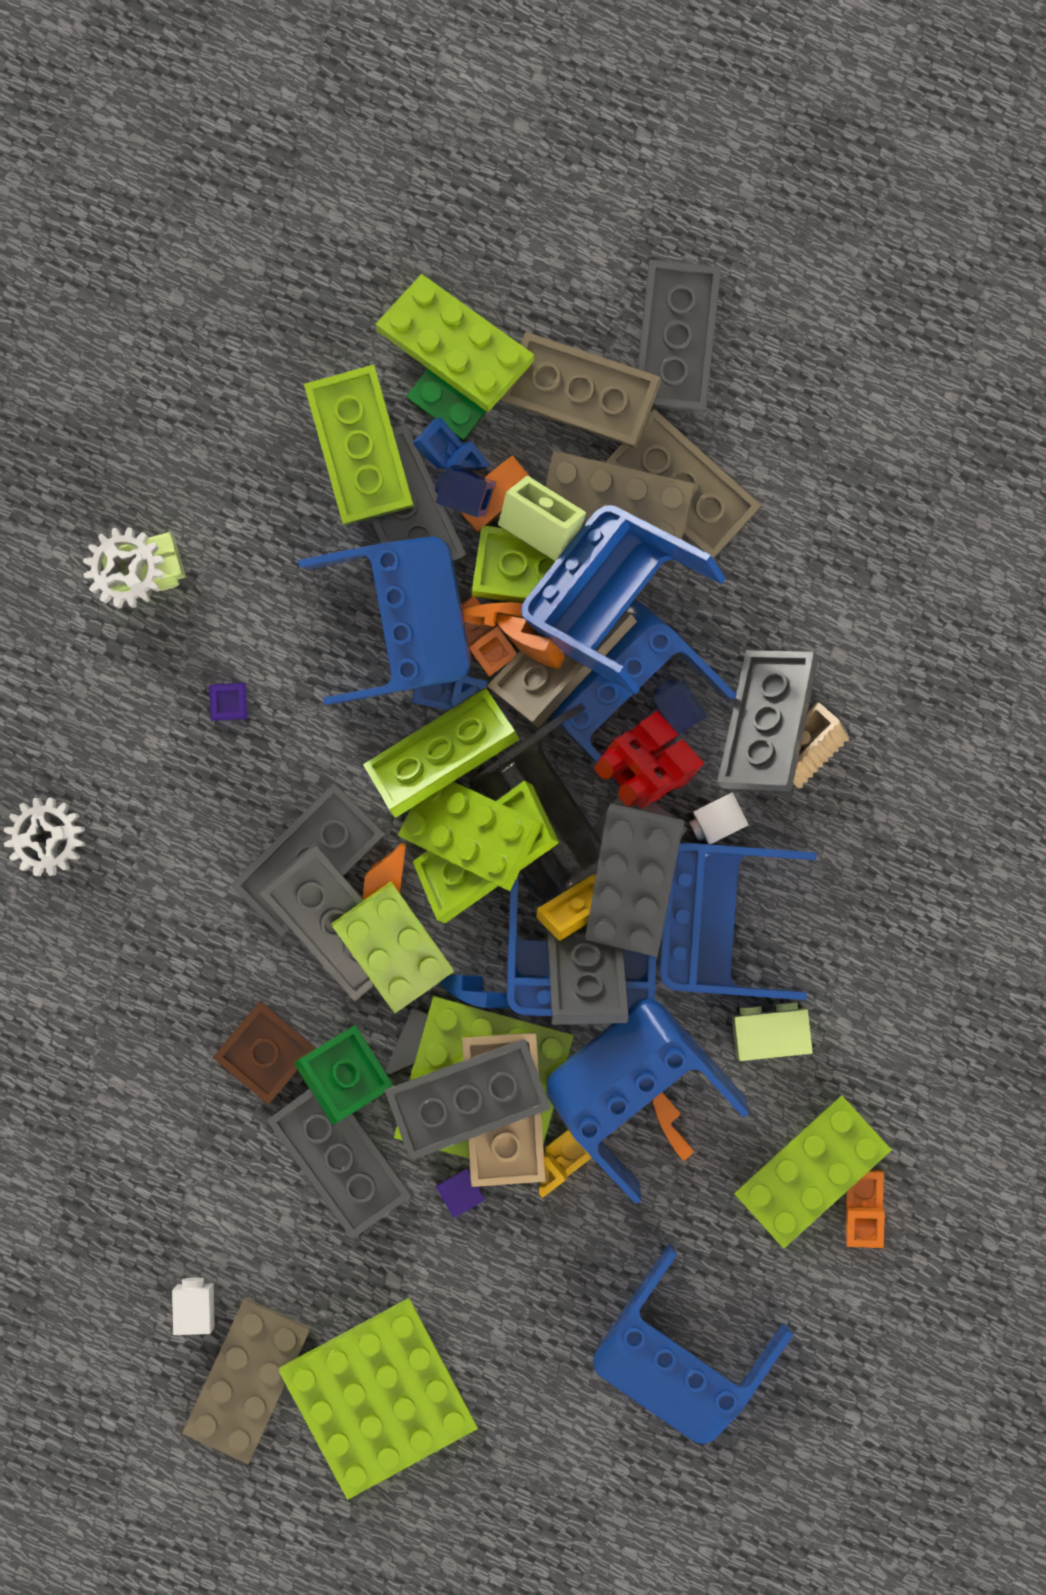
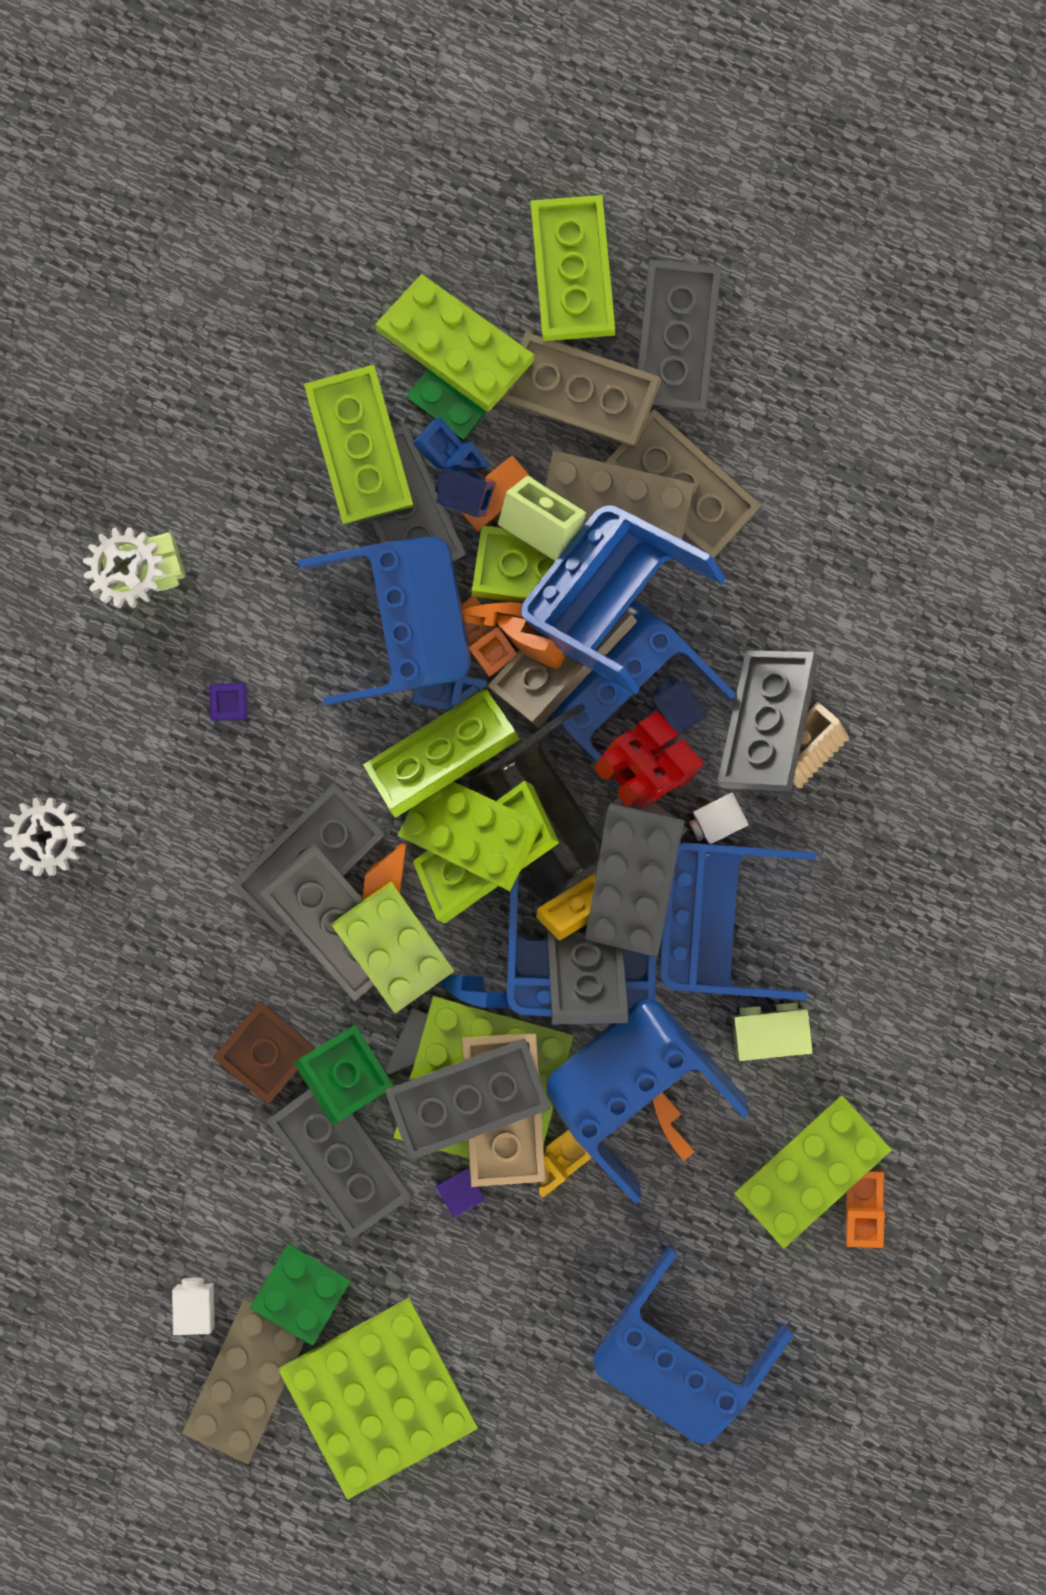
(299, 1295): none -> green plate
(572, 268): none -> lime plate

